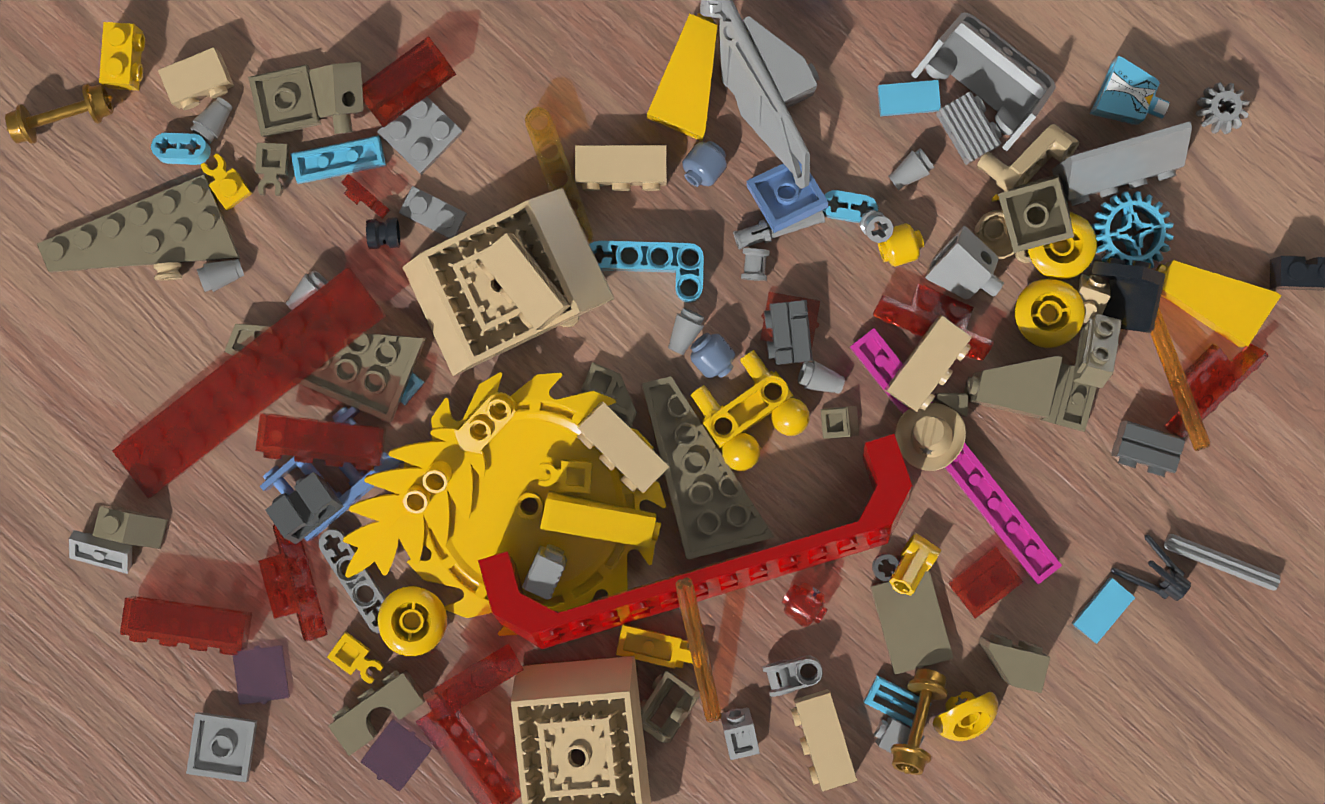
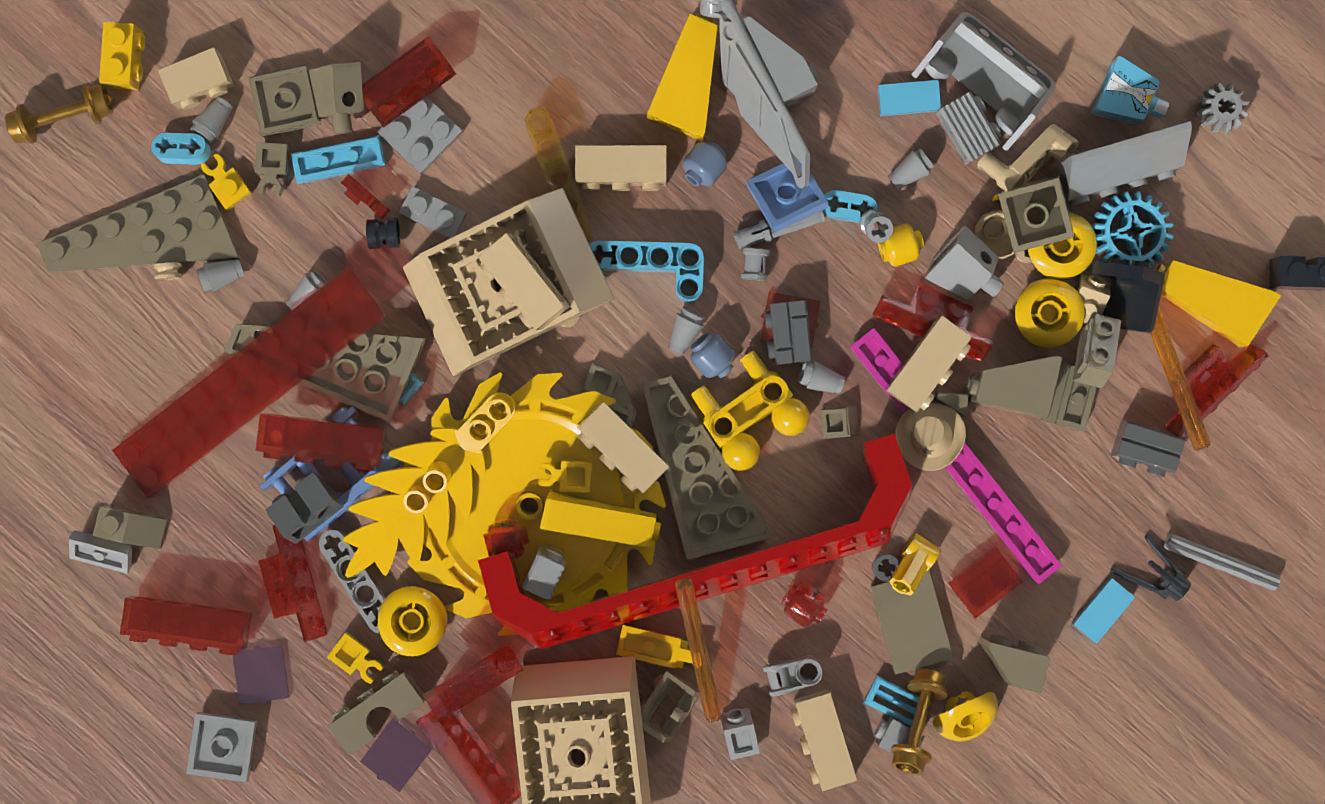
(505, 537): none -> clear red head

